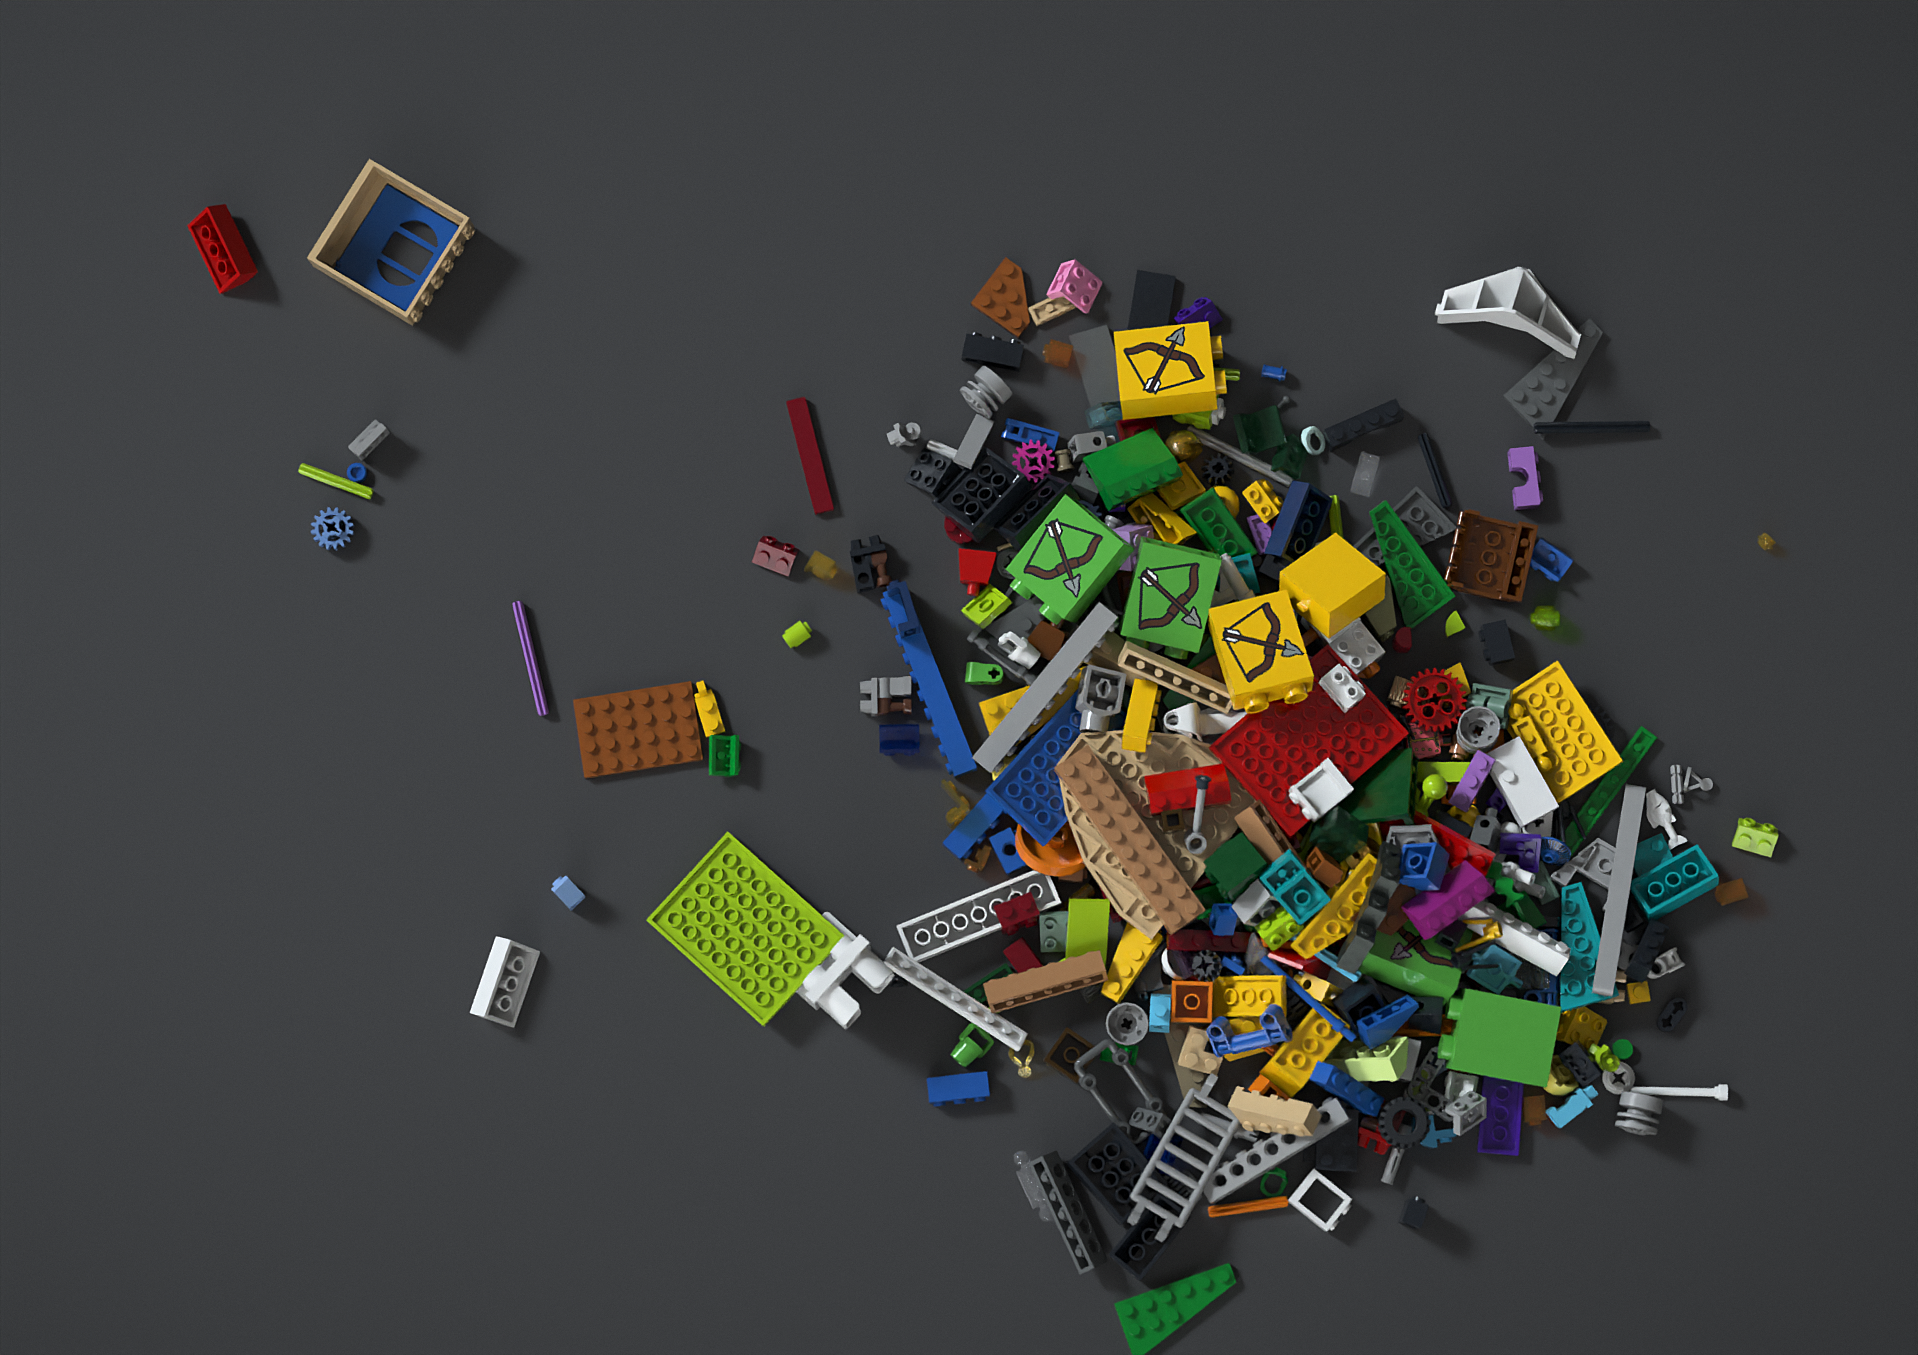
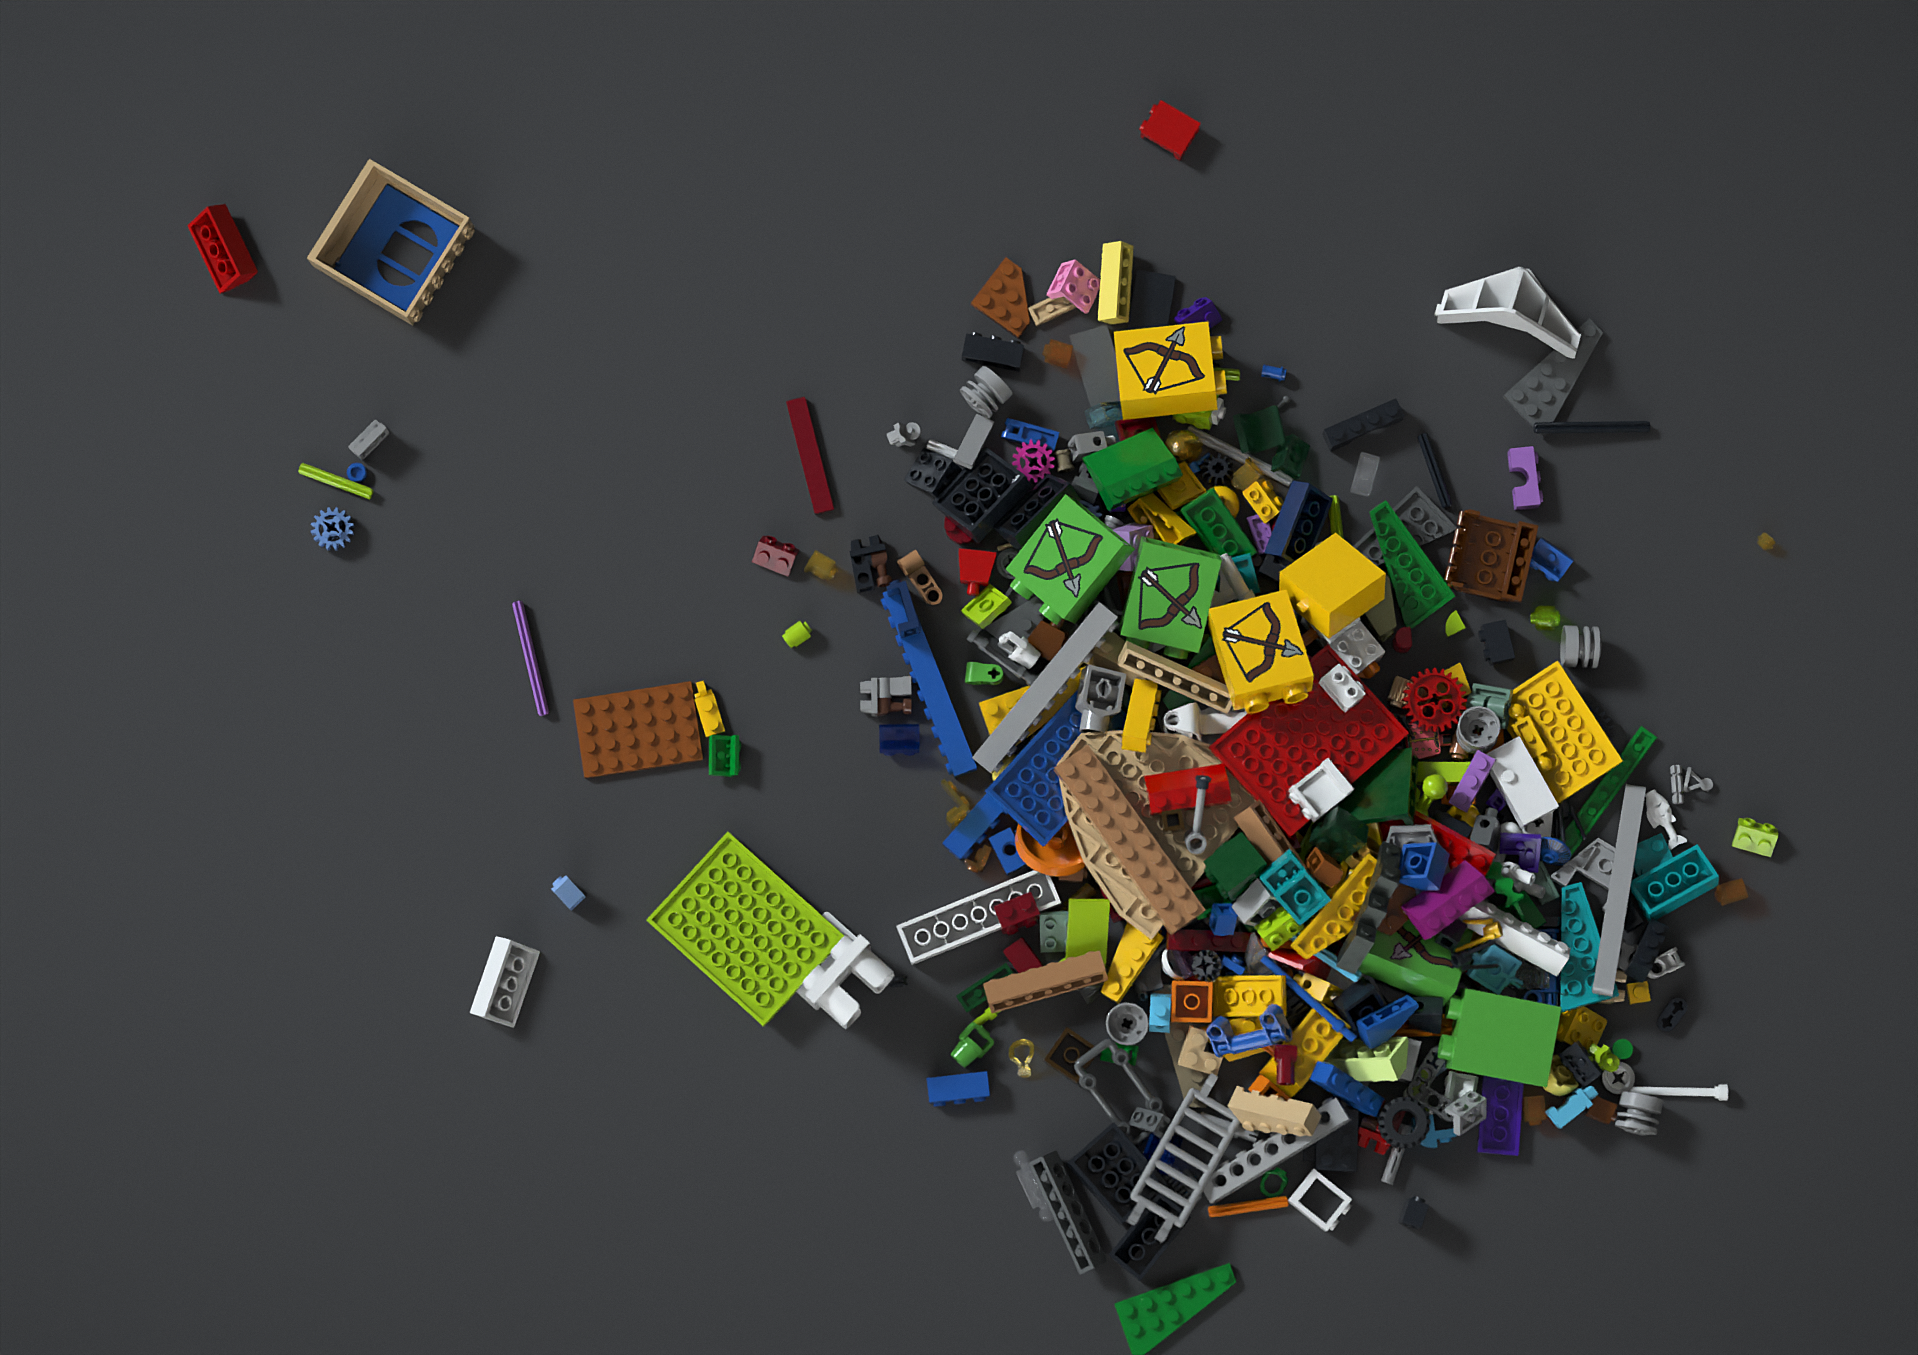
(912, 566): none -> medium nougat piece
(955, 999): white tile -> none
(1114, 288): none -> light yellow brick
(1170, 129): none -> red panel
(1194, 466): none -> blue hand
(1246, 475): none -> clear yellow window
(1285, 1059): none -> dark red piece
(1305, 436): light aqua piece -> none
(1583, 647): none -> light grey wheel
(1602, 1110): none -> reddish brown brick

